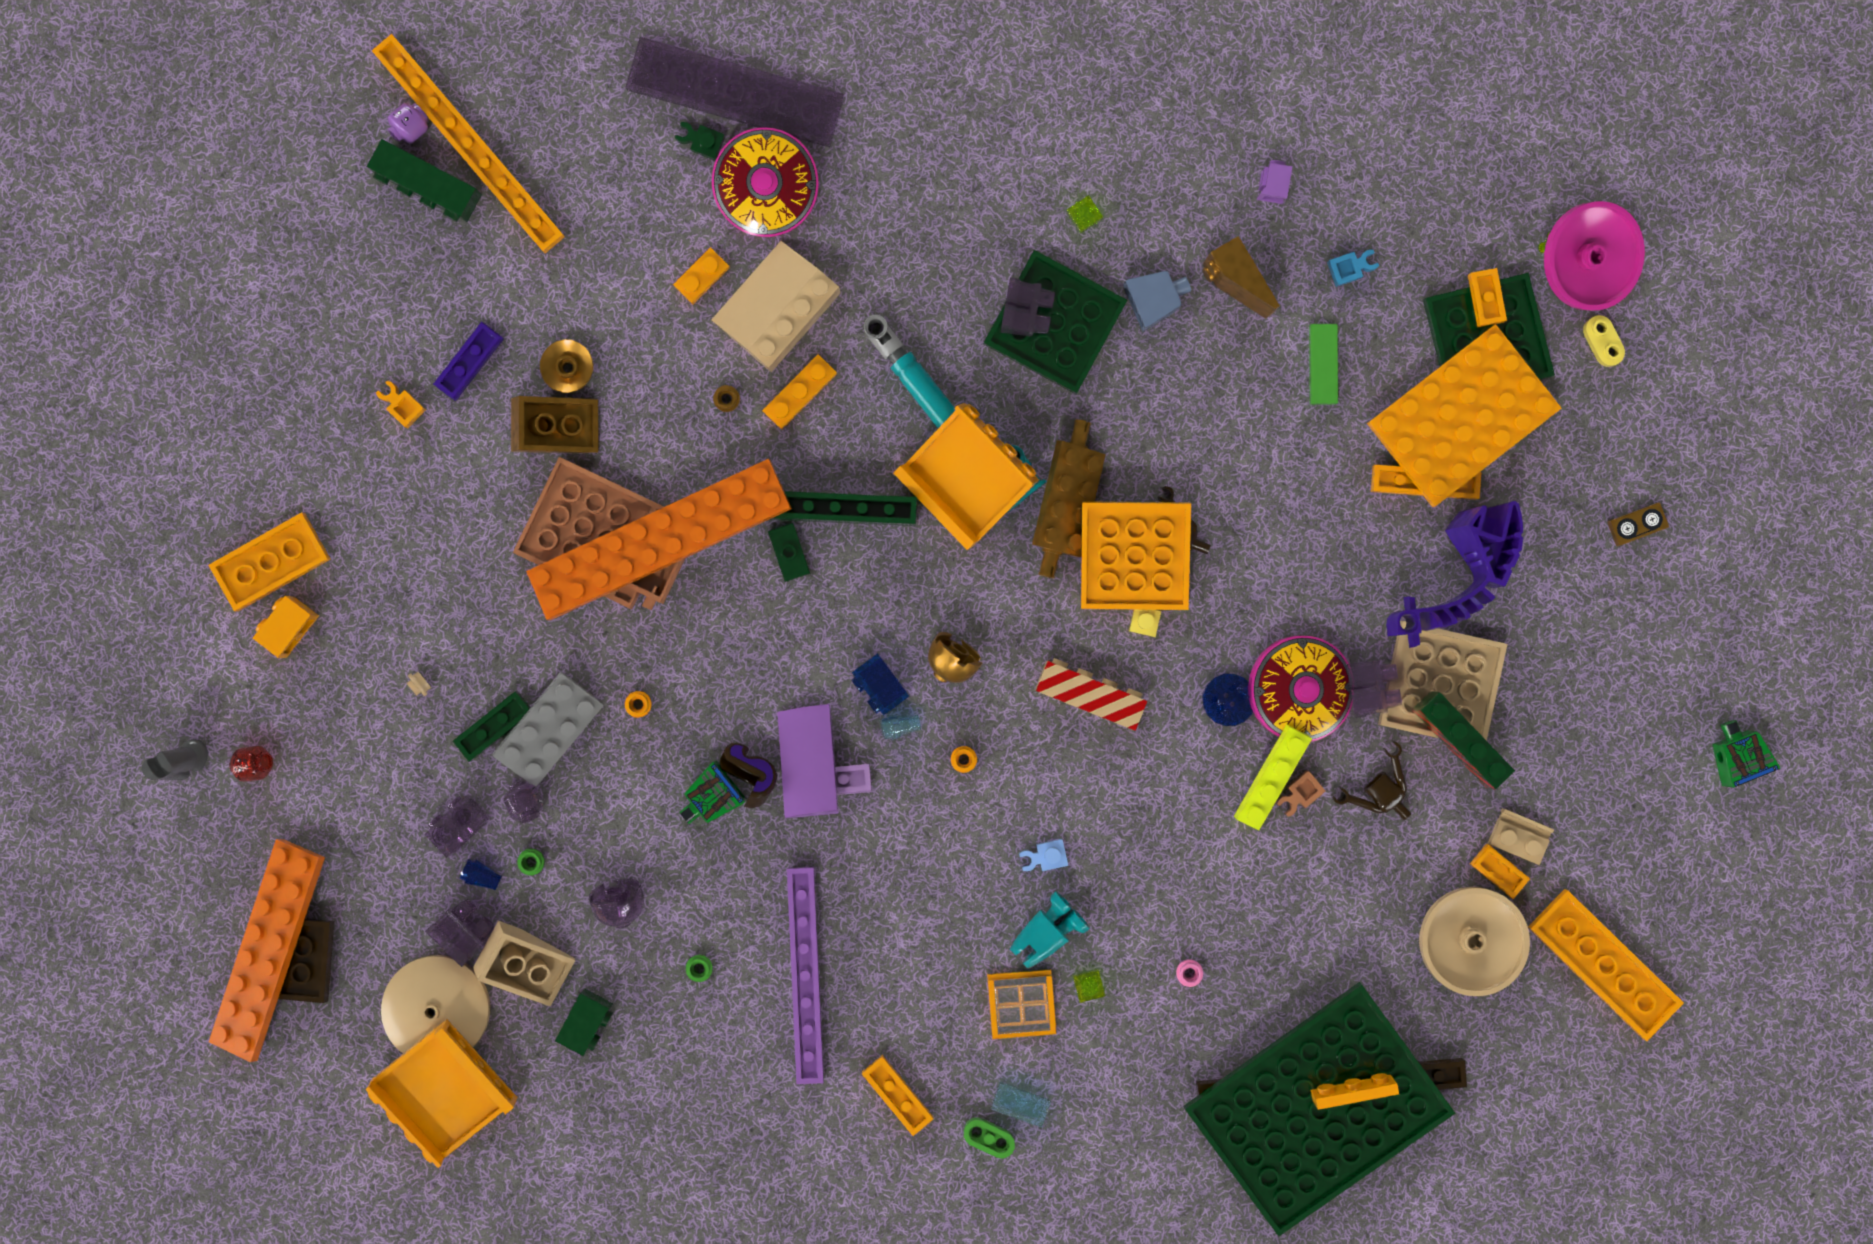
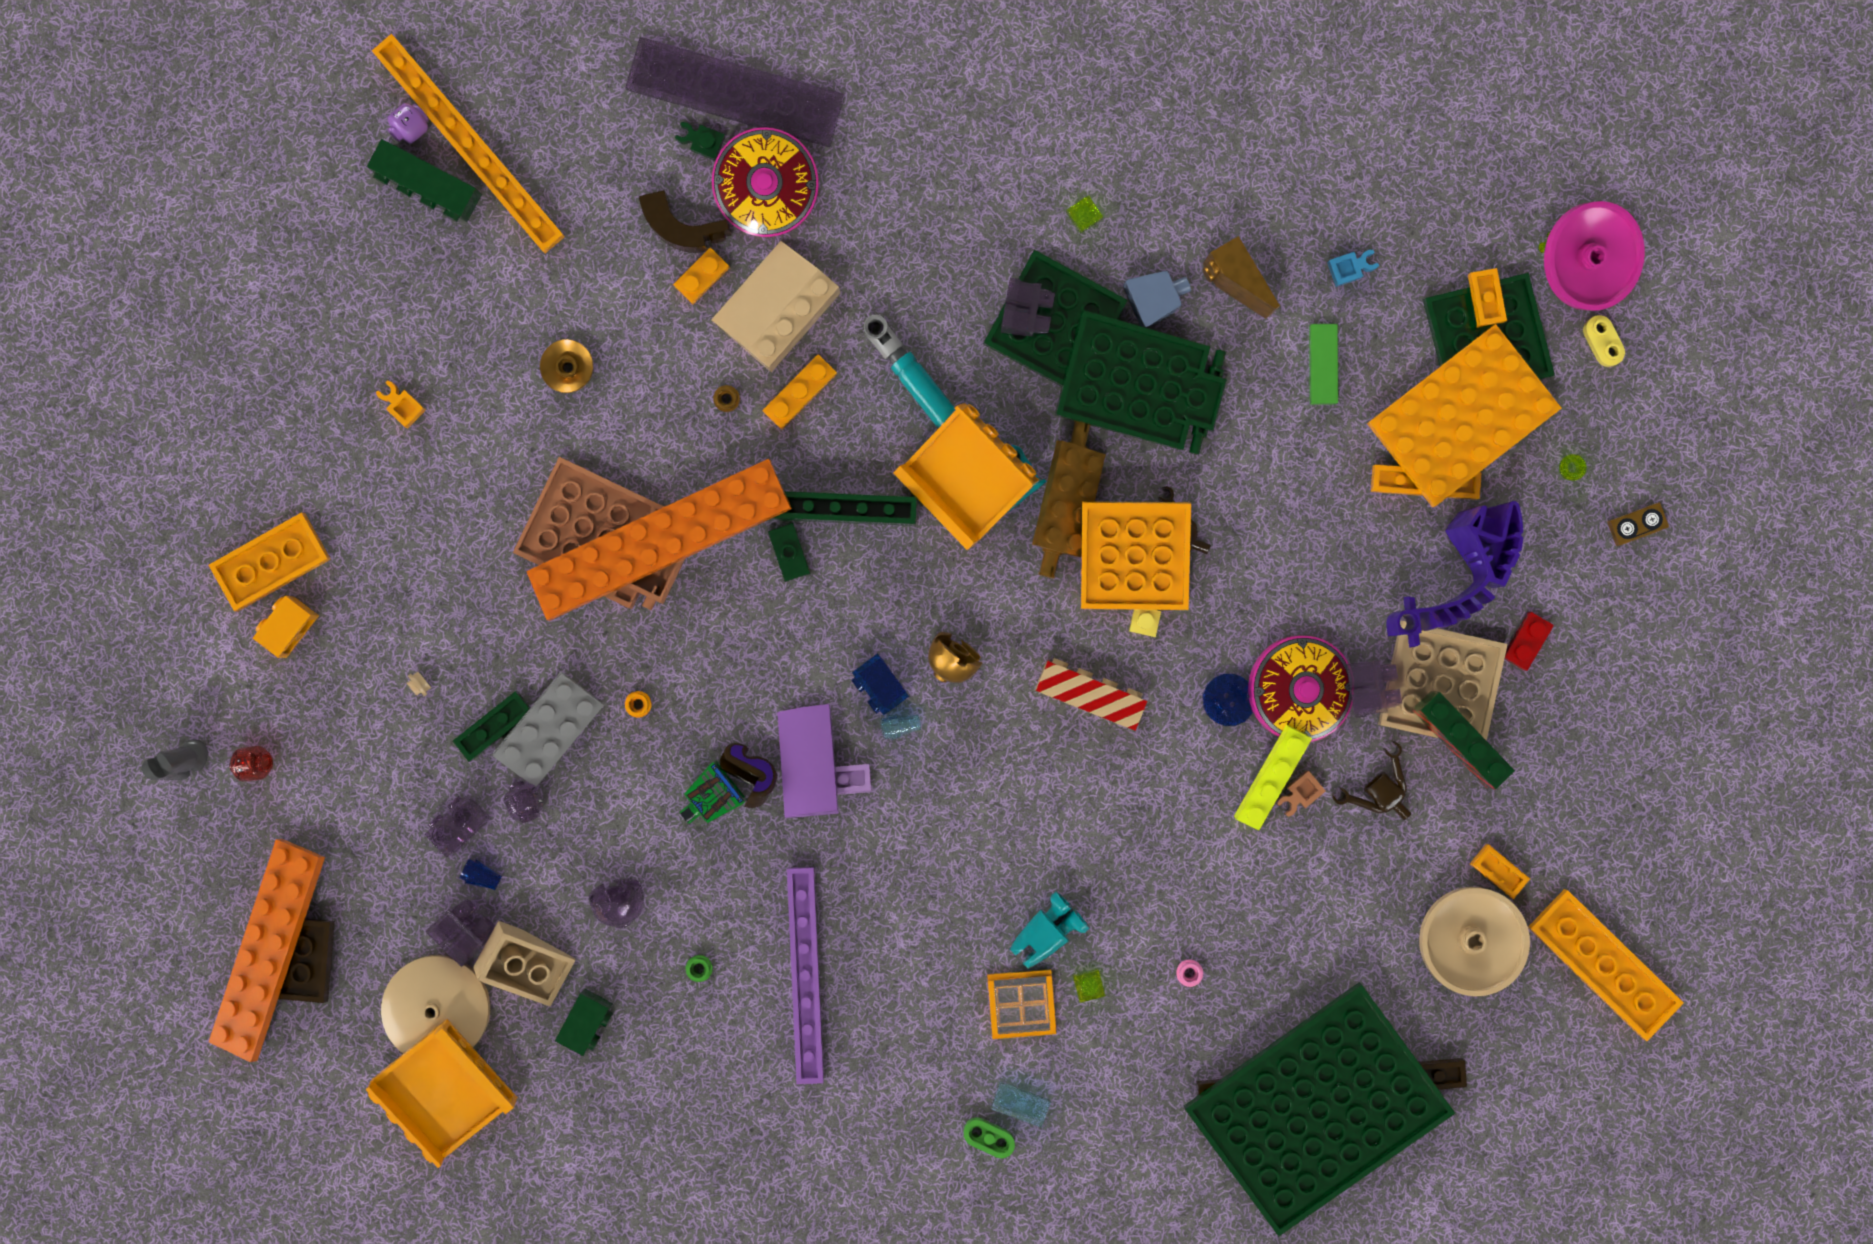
(468, 361): dark purple tile -> none
(523, 865): bright green plate -> none
(554, 425): pearl gold slope -> none
(676, 234): none -> dark brown arch
(897, 1095): light orange plate -> none
(963, 768): light orange plate -> none
(1049, 856): light blue plate -> none
(1141, 383): none -> dark green plate
(1275, 182): medium lavender window -> none
(1354, 1091): light orange plate -> none
(1520, 836): tan plate -> none
(1528, 641): none -> red plate
(1580, 465): none -> clear neon green plate
(1742, 756): torso -> none

